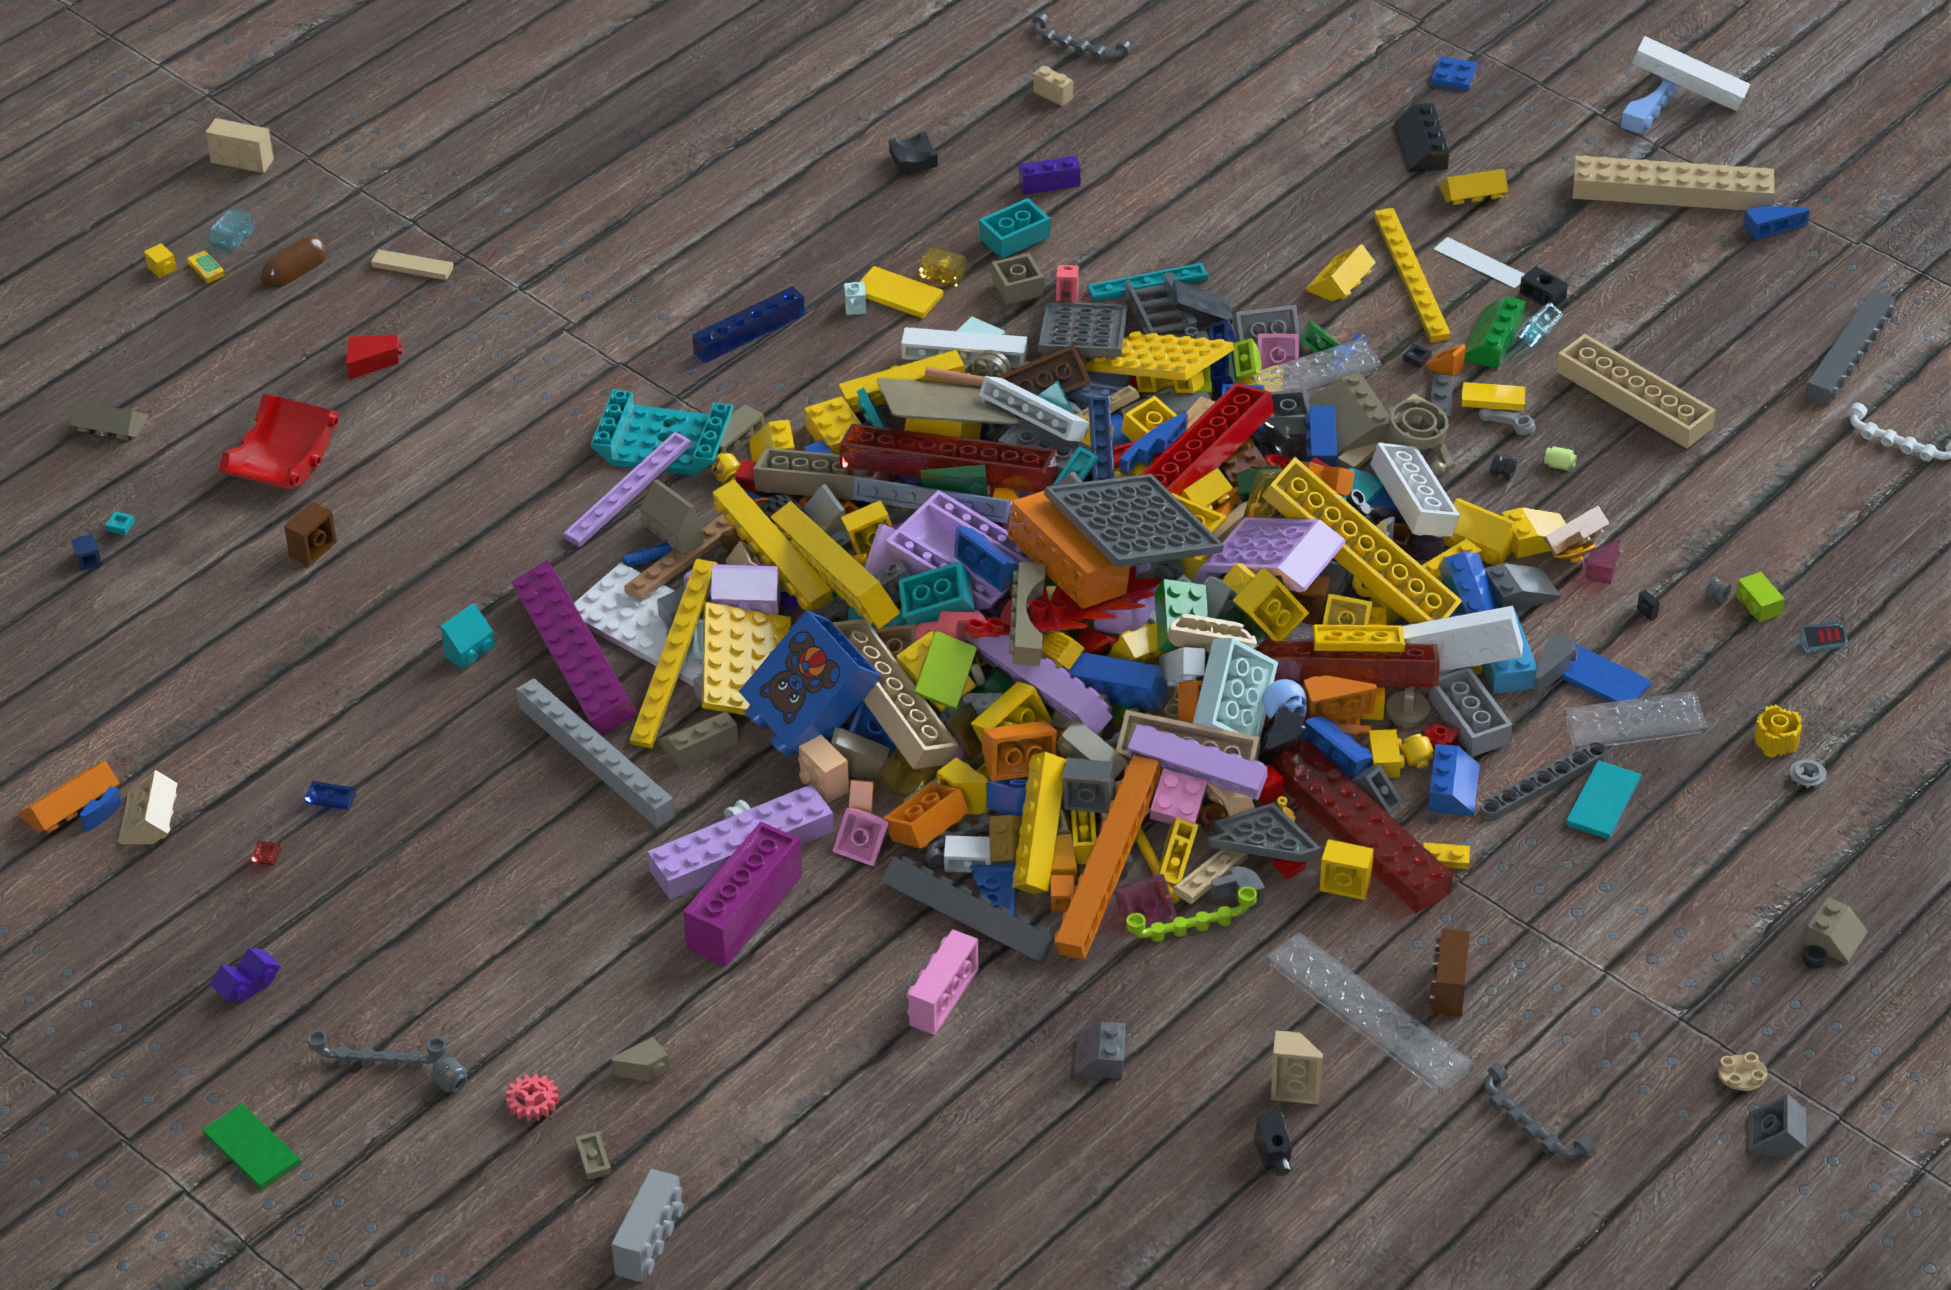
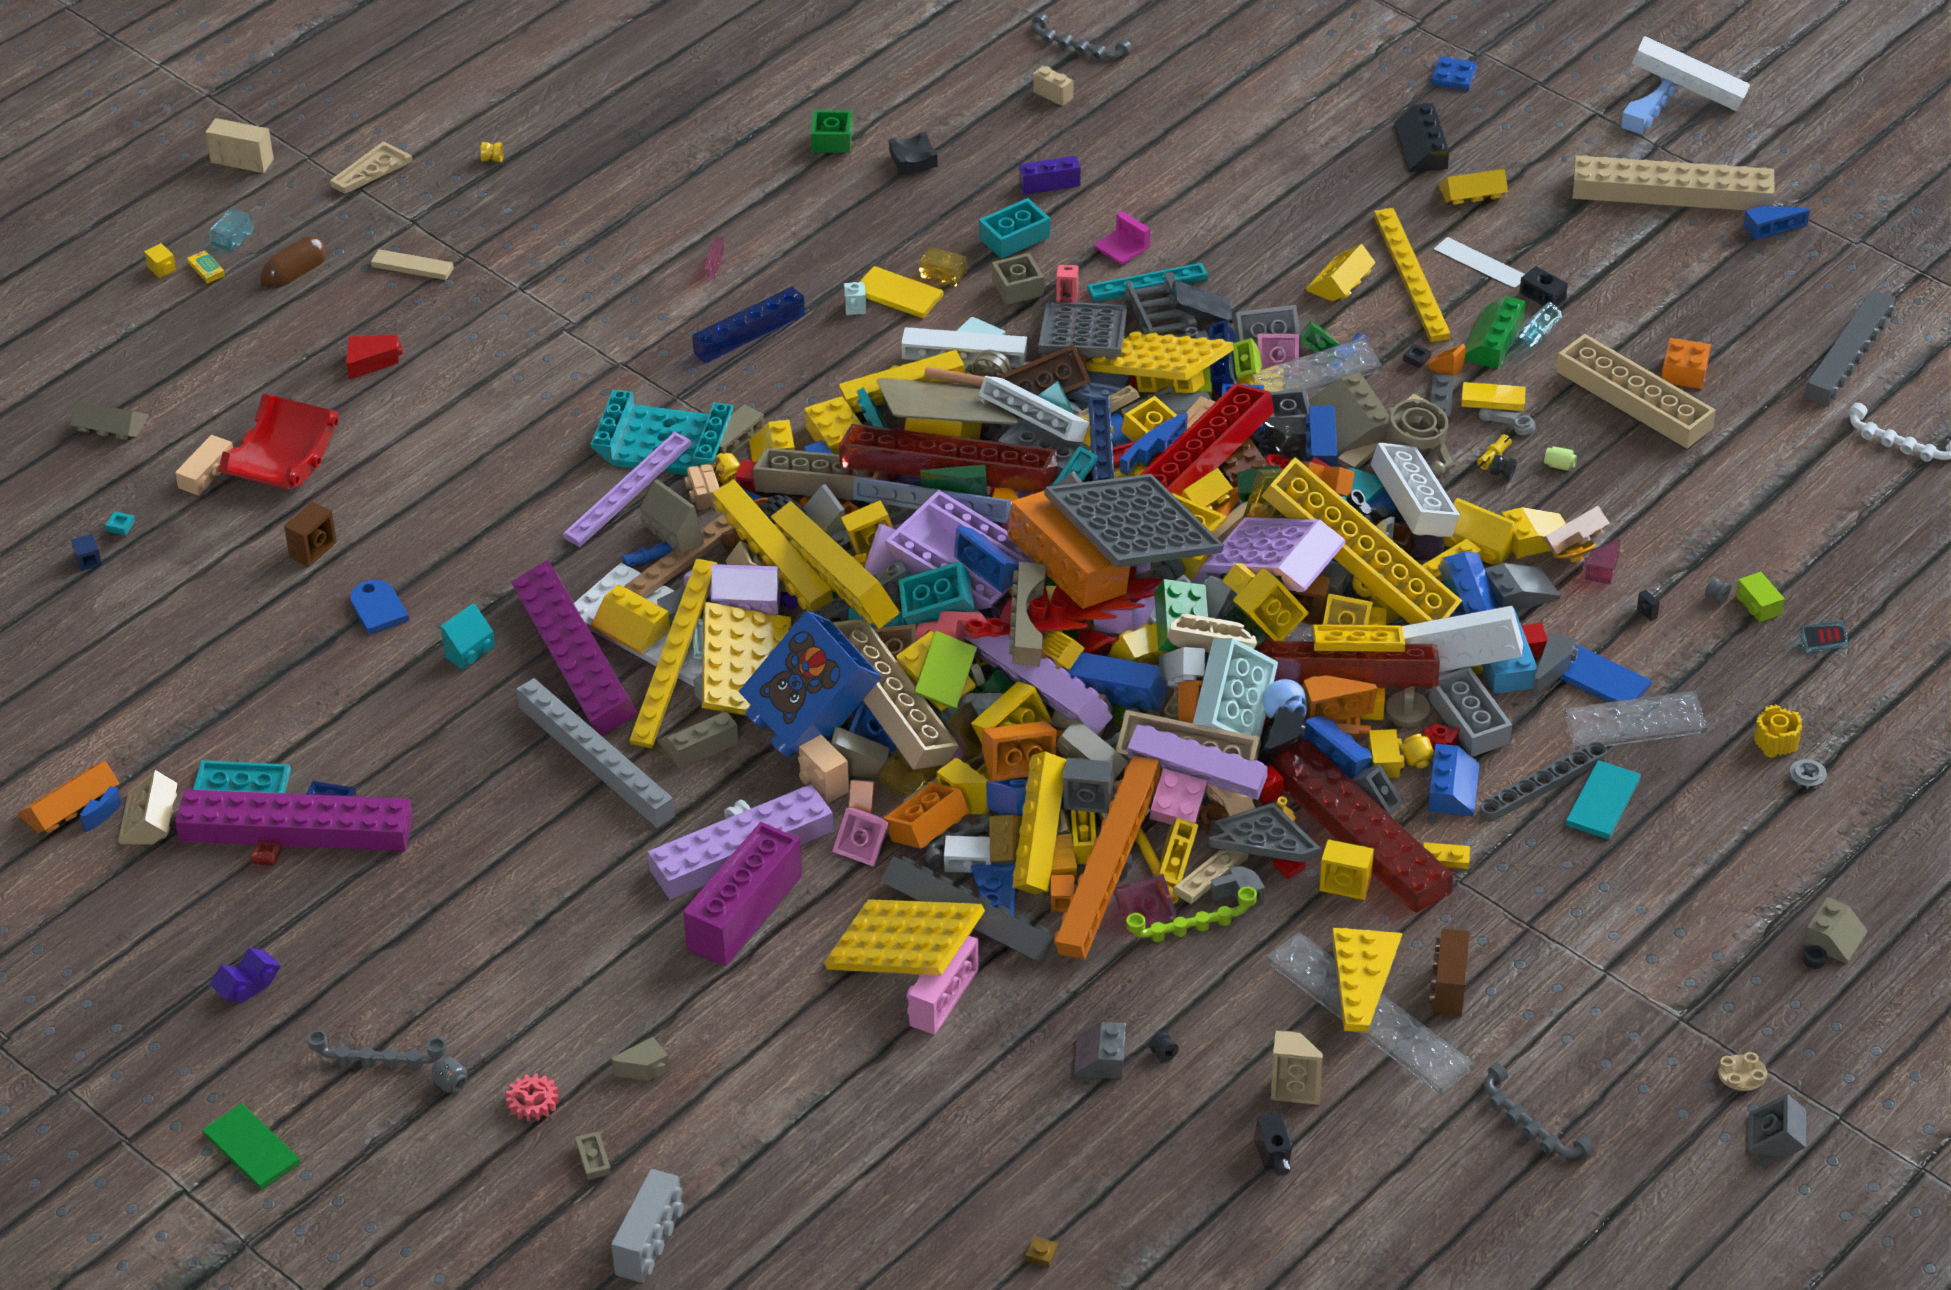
(202, 465): none -> light nougat brick
(242, 777): none -> teal tile
(294, 819): none -> magenta brick
(371, 166): none -> tan wing
(379, 608): none -> blue tile
(491, 152): none -> yellow wheel
(631, 619): none -> yellow slope
(701, 483): none -> light nougat brick
(716, 254): none -> clear pink plate
(831, 131): none -> green brick
(904, 937): none -> yellow plate
(1041, 1252): none -> pearl gold plate
(1126, 241): none -> dark pink bracket
(1163, 1046): none -> black wheel
(1362, 969): none -> yellow wing
(1496, 448): none -> yellow pin
(1536, 638): none -> red brick
(1686, 363): none -> orange brick

